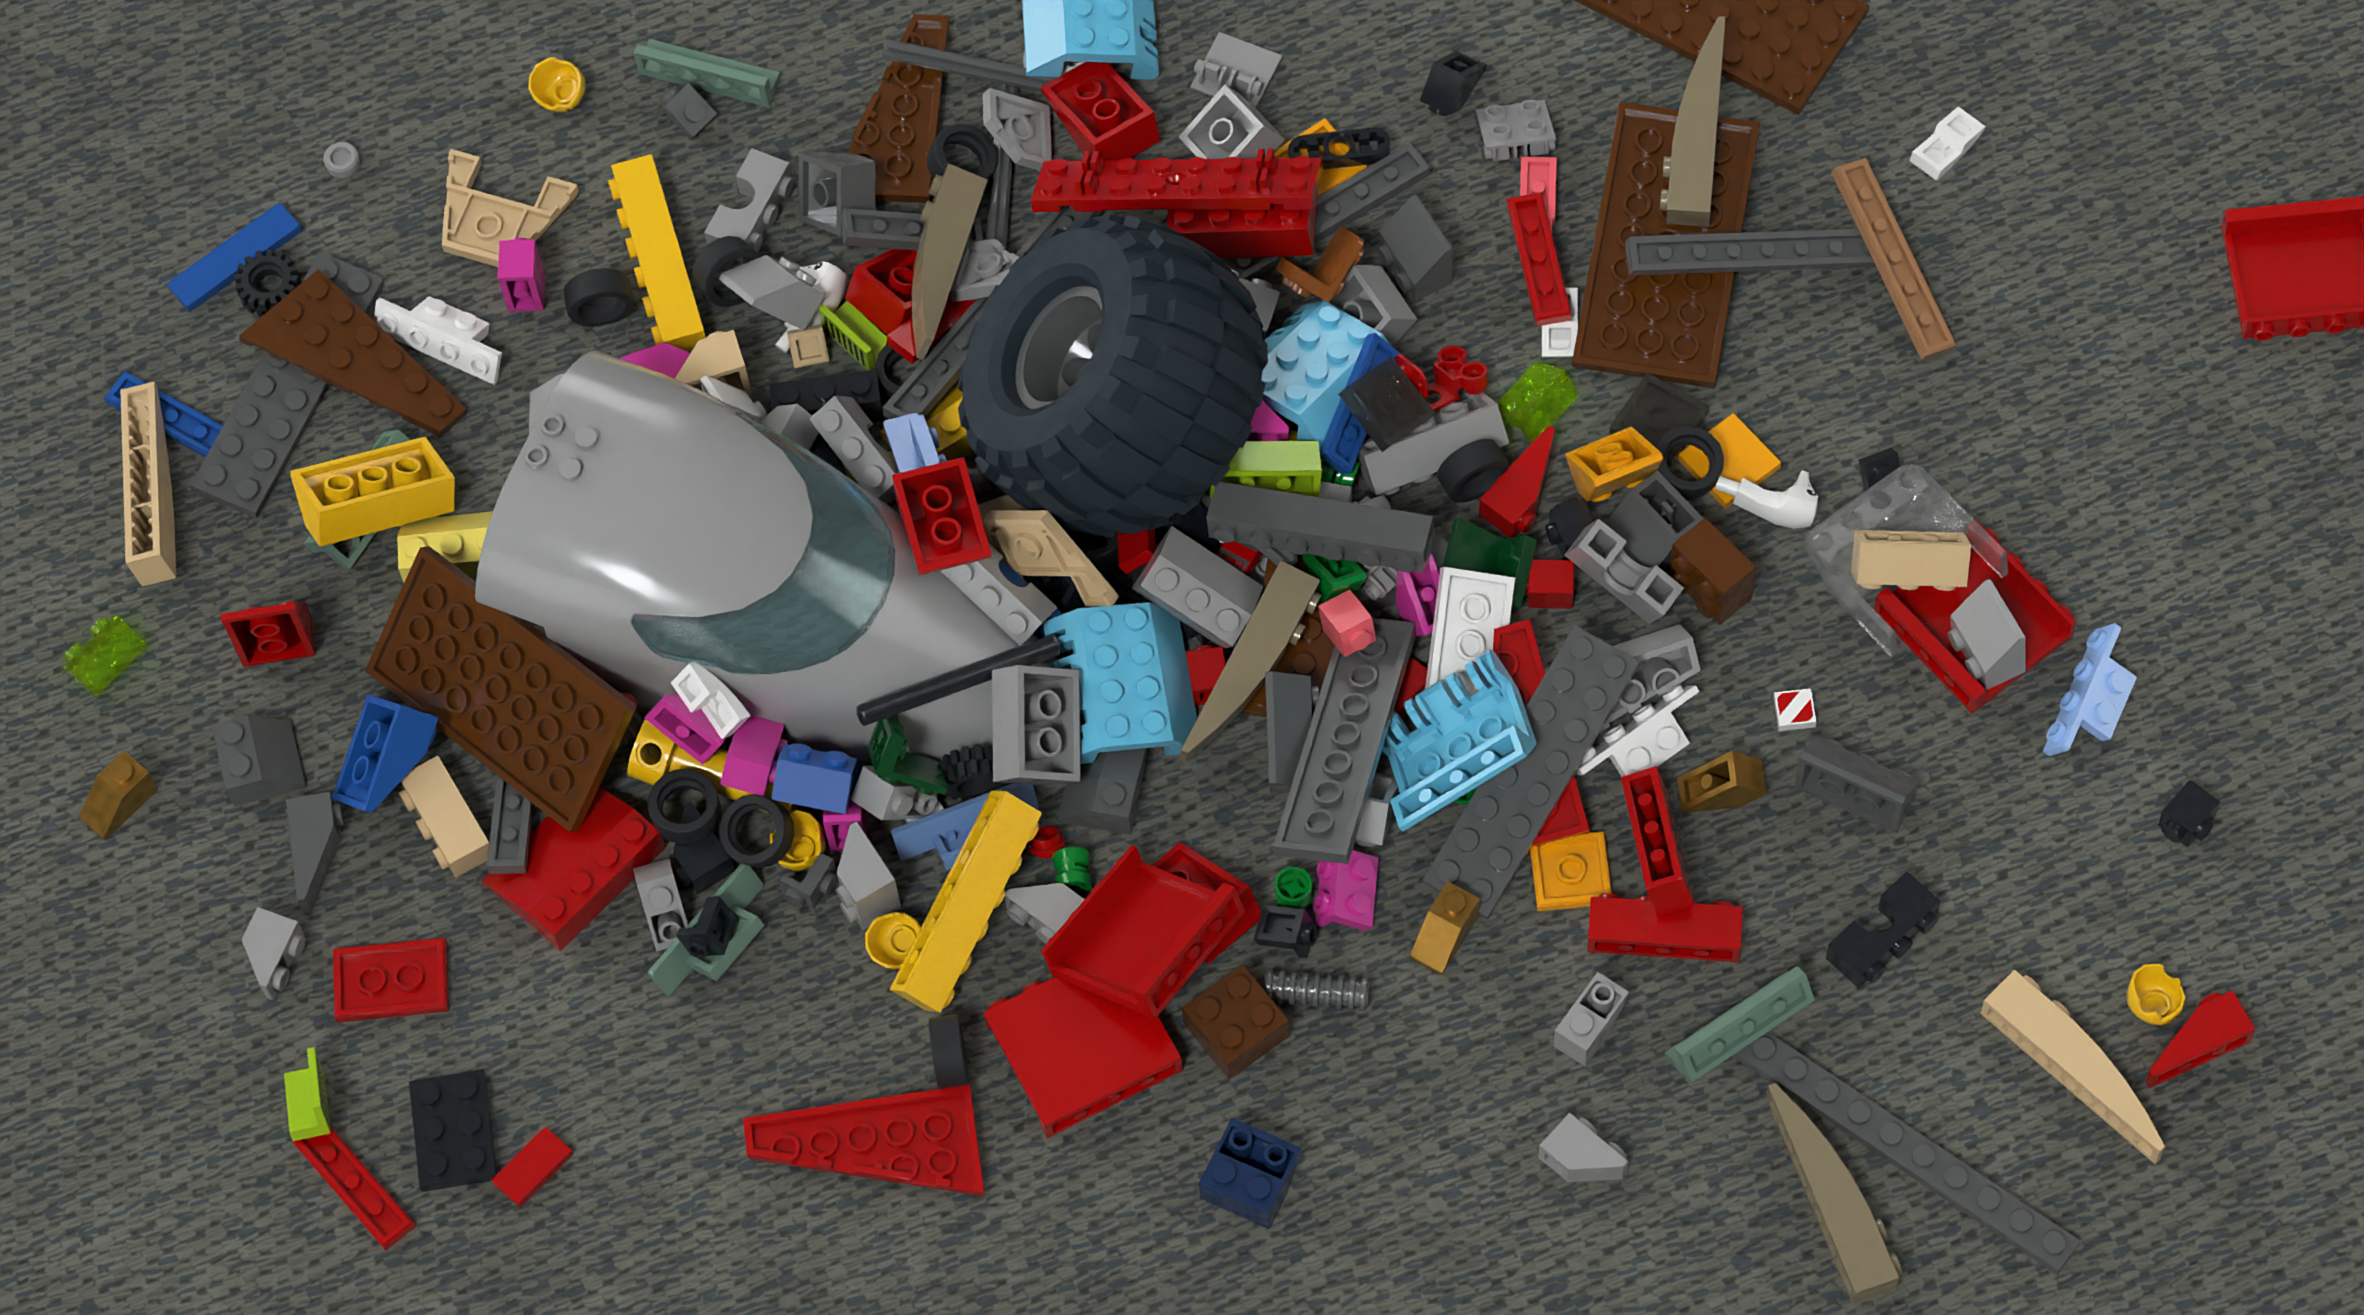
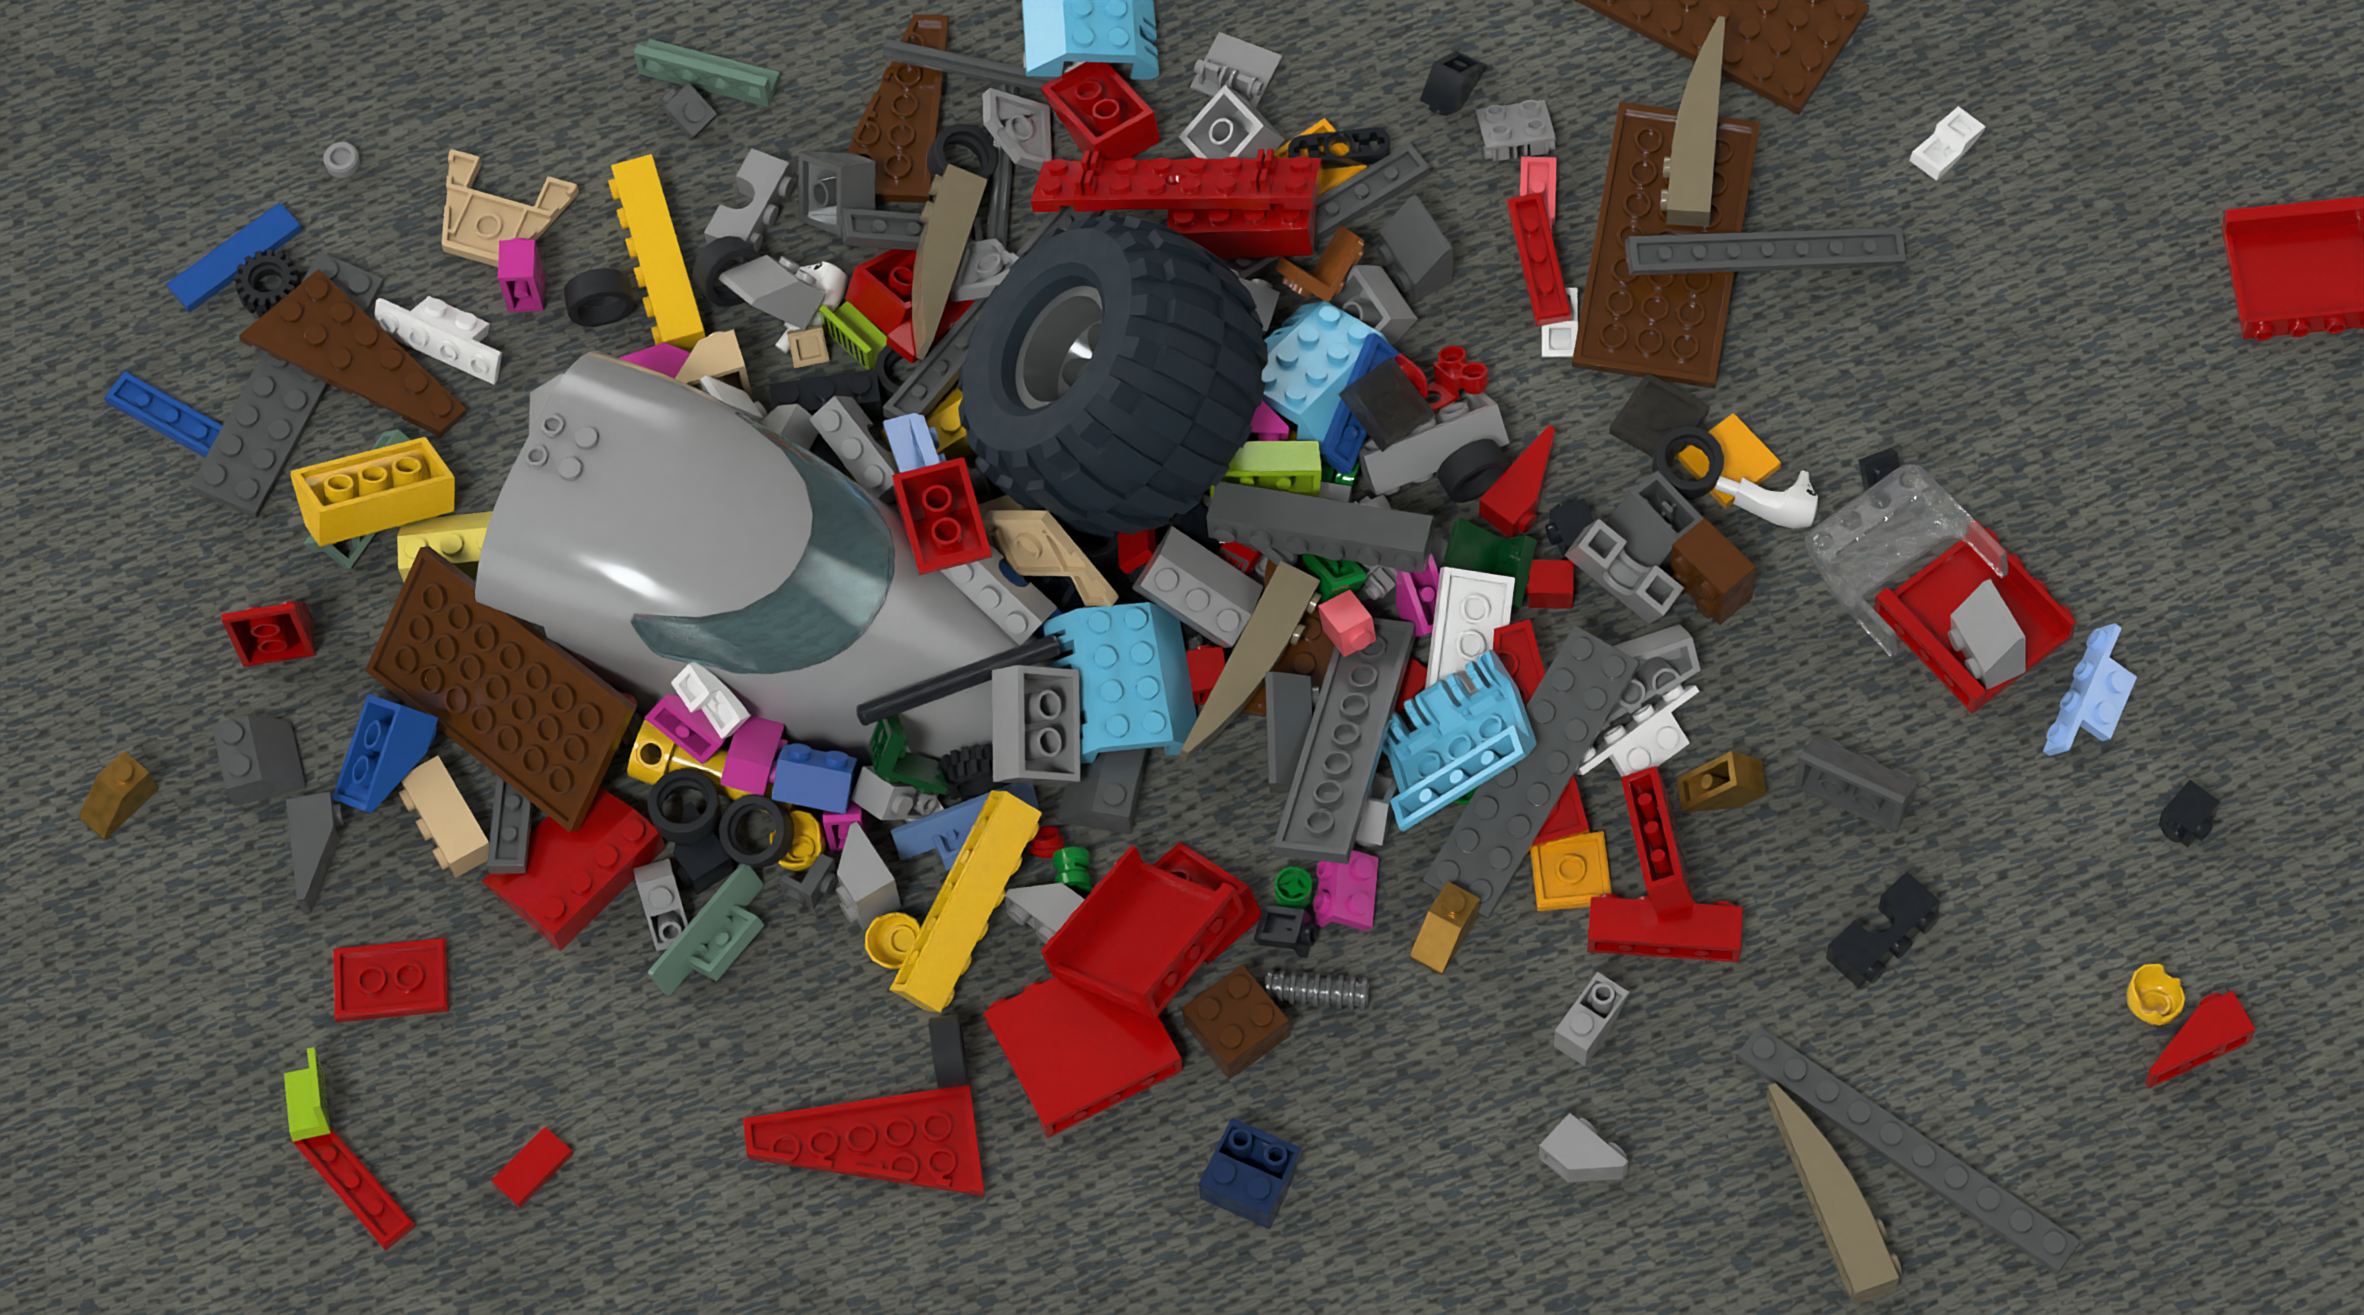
(103, 654): clear neon green bracket -> none
(147, 487): tan slope -> none
(271, 946): light grey slope -> none
(452, 1130): black plate -> none
(557, 84): yellow hair -> none
(712, 930): black bracket -> none
(1537, 399): clear neon green bracket -> none
(1612, 463): light orange slope -> none
(1741, 1024): sand green fence -> none
(1794, 709): white tile -> none
(1893, 259): medium nougat tile -> none
(1910, 559): tan brick -> none
(2071, 1056): tan slope -> none

